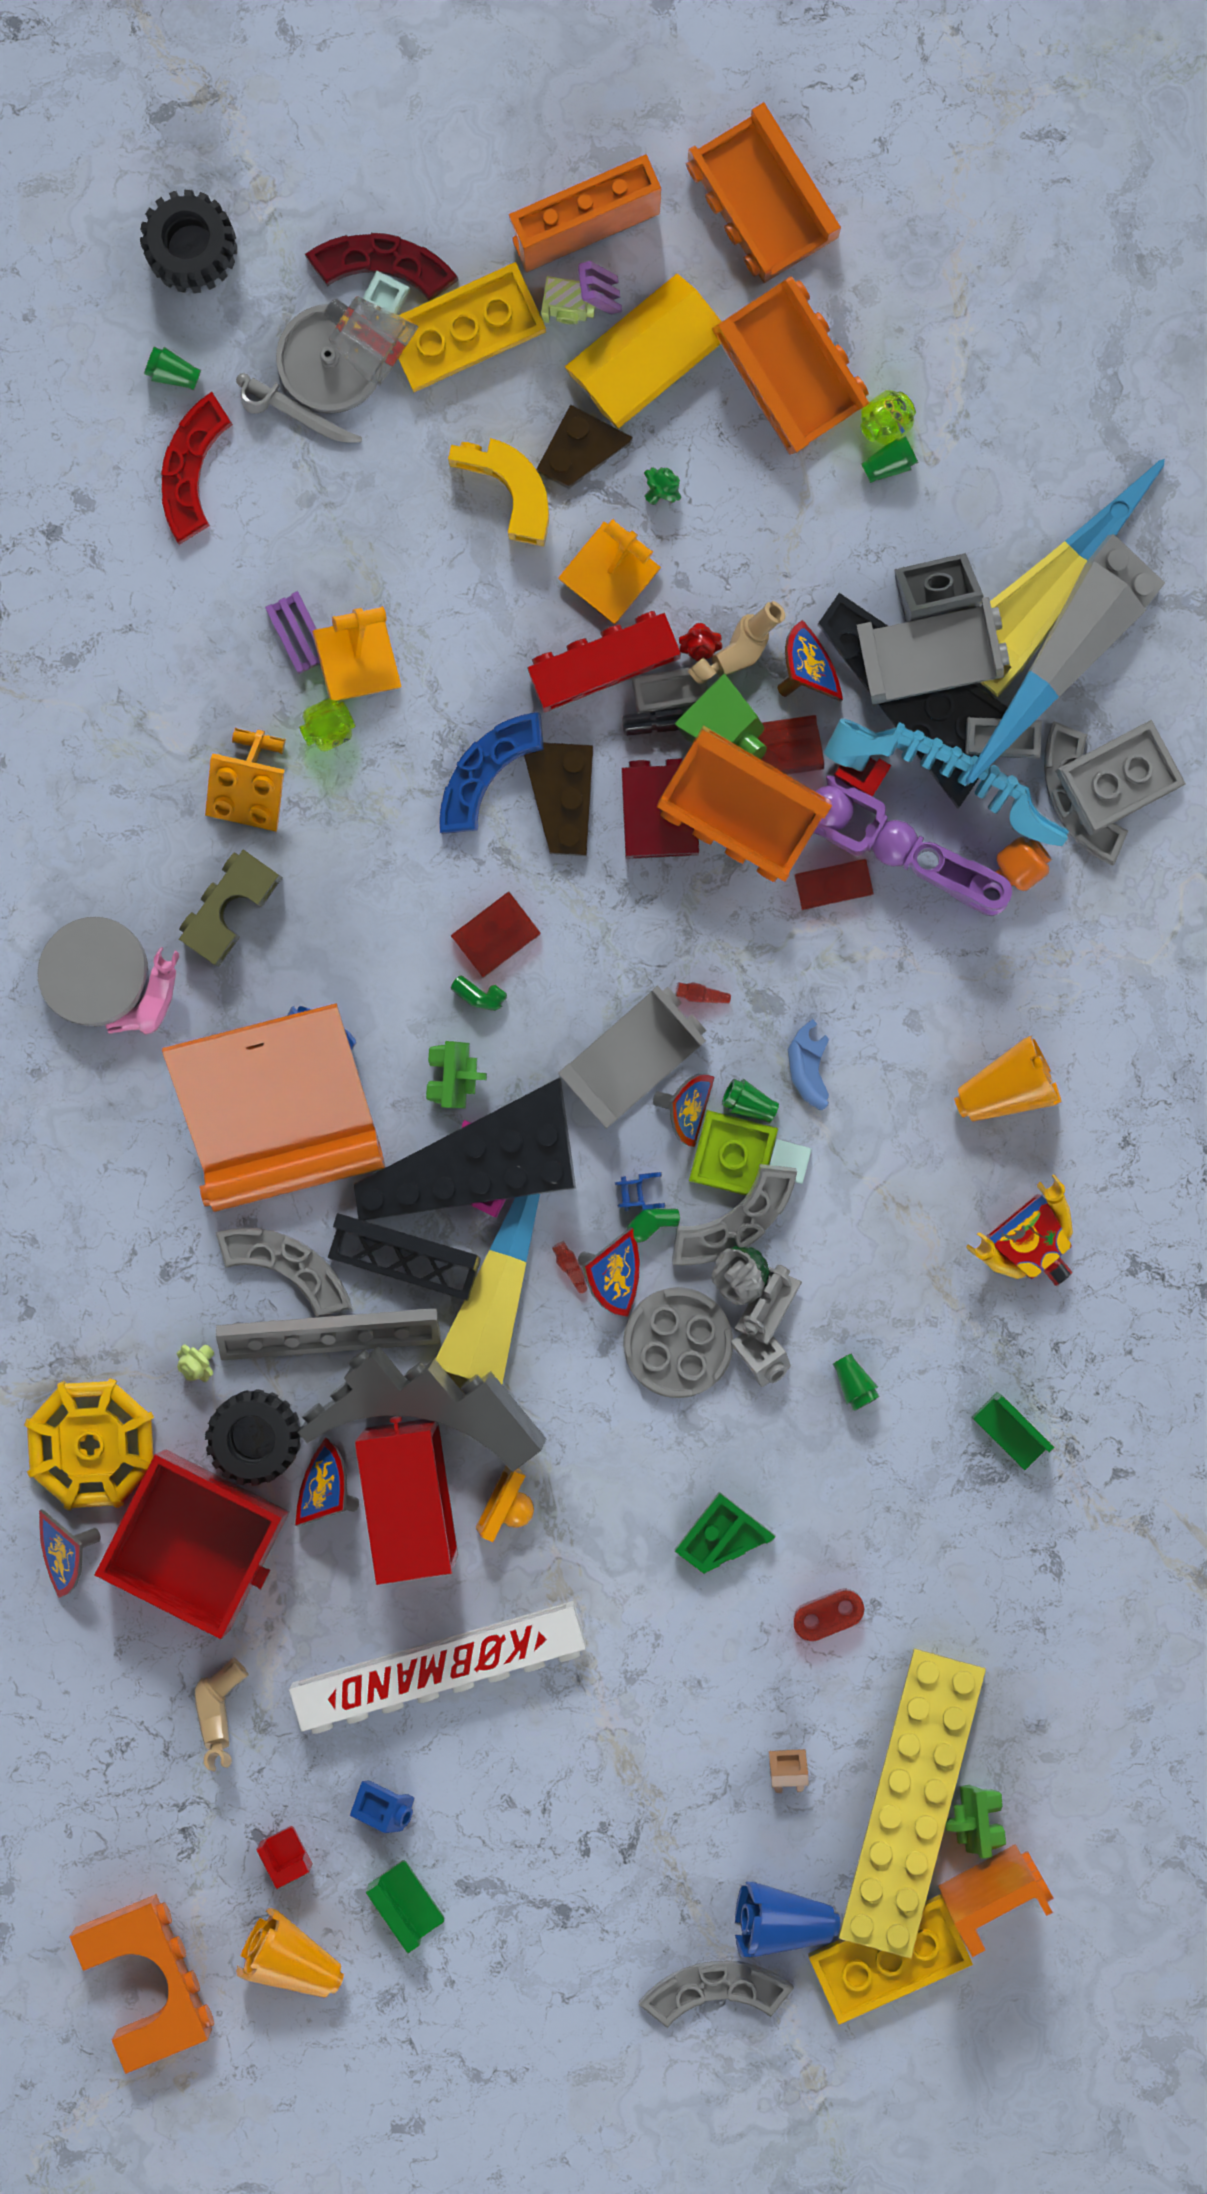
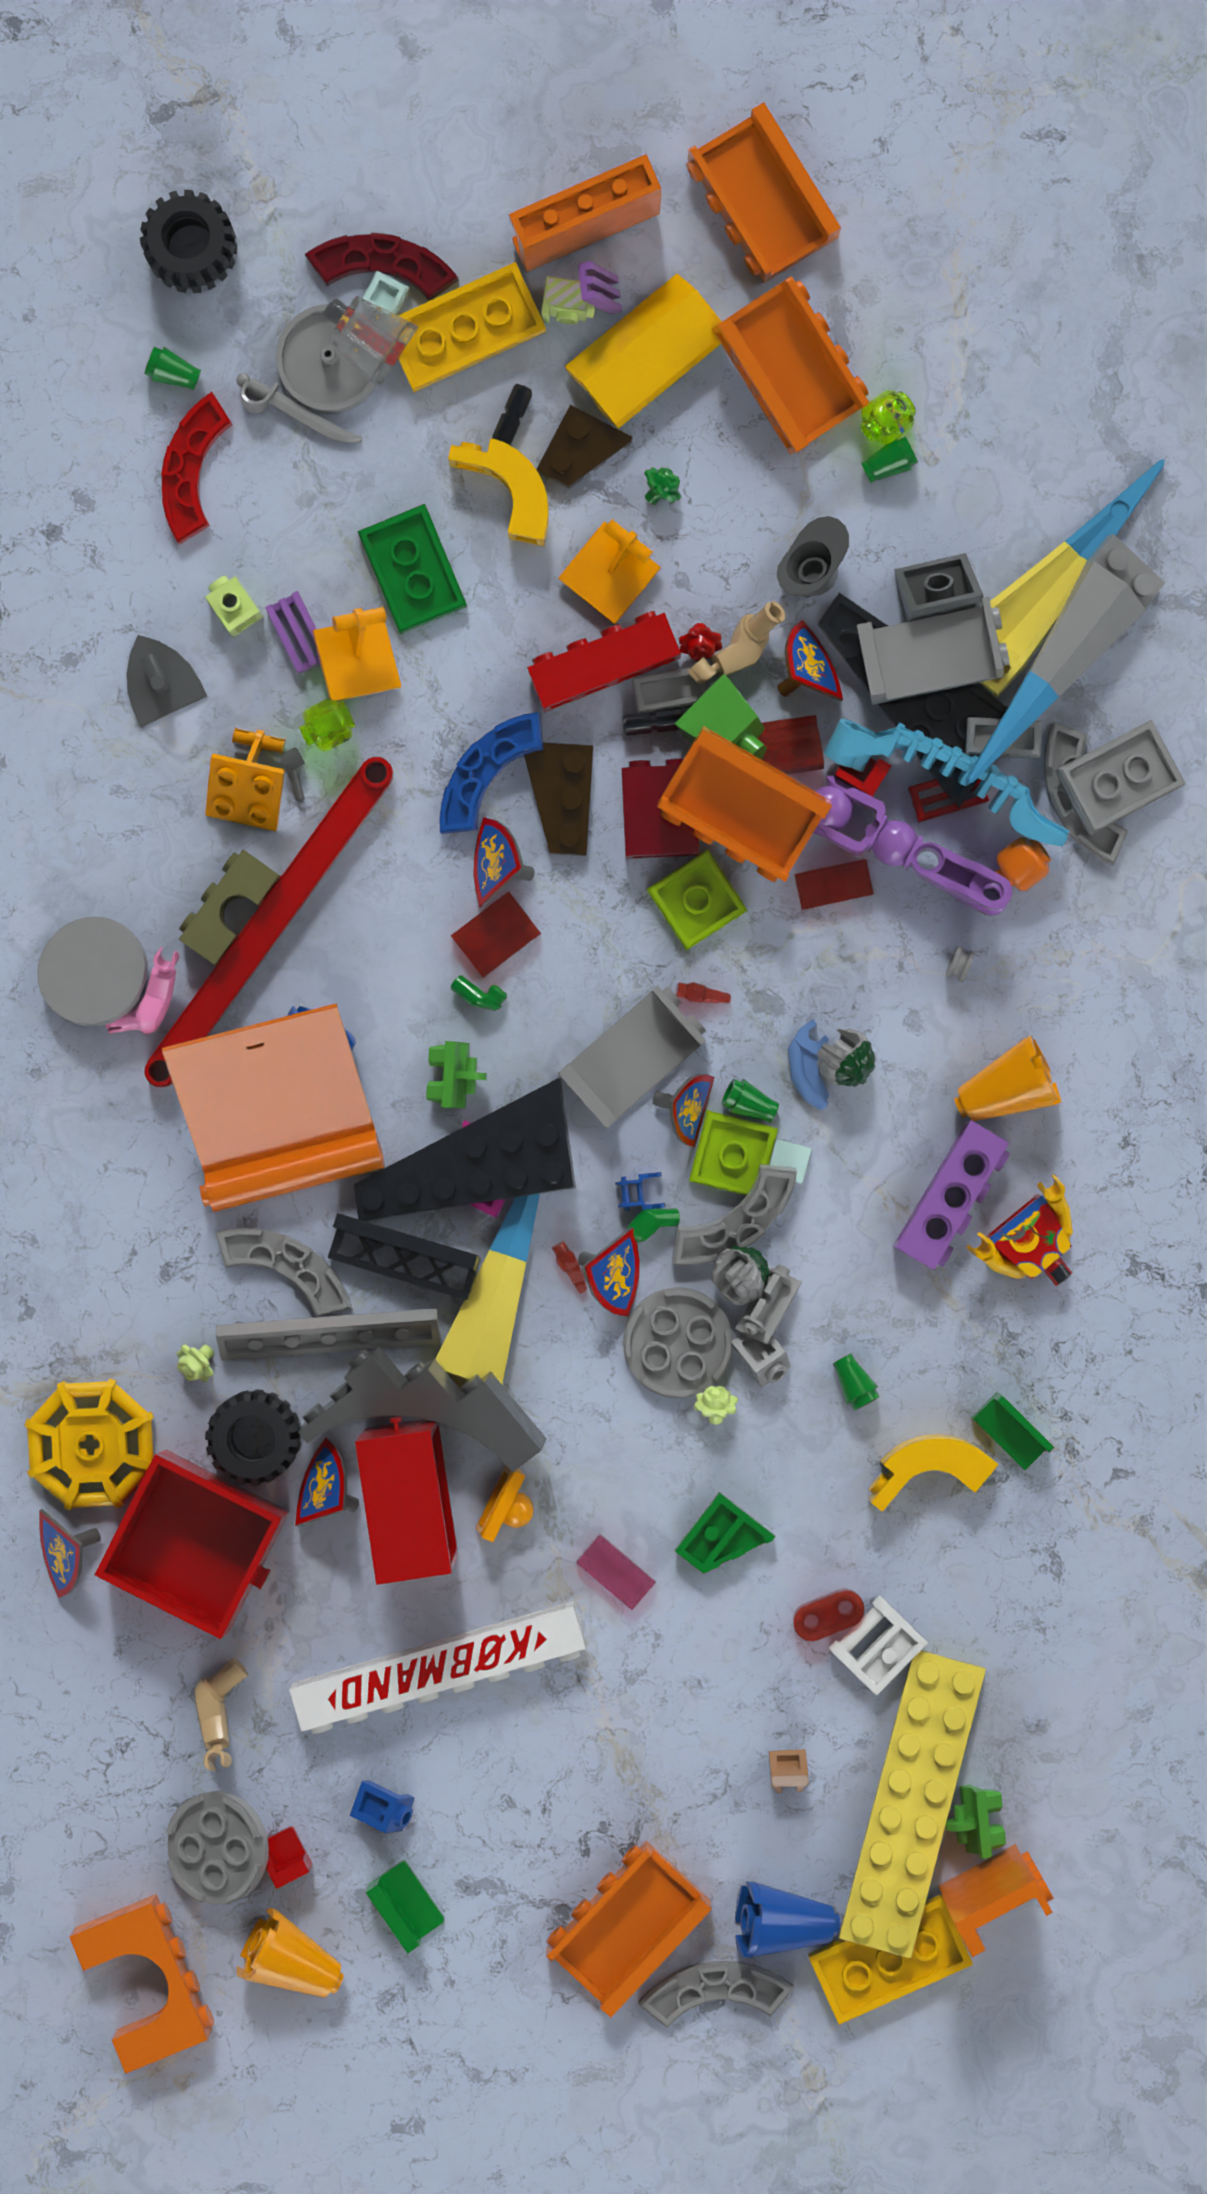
(159, 681): none -> dark grey shield
(217, 1847): none -> light grey tile
(239, 616): none -> yellowish green brick
(275, 912): none -> red piece
(292, 760): none -> dark grey hand
(412, 569): none -> green tile
(496, 861): none -> shield
(515, 409): none -> black piece
(615, 1571): none -> clear pink tile
(628, 1926): none -> orange panel
(697, 900): none -> lime tile
(716, 1403): none -> yellowish green plant
(814, 558): none -> dark grey piece
(848, 1060): none -> piece
(886, 1654): none -> white plate
(919, 803): none -> red tile
(927, 1454): none -> yellow arch
(960, 963): none -> light grey bush
(993, 1155): none -> medium lavender brick

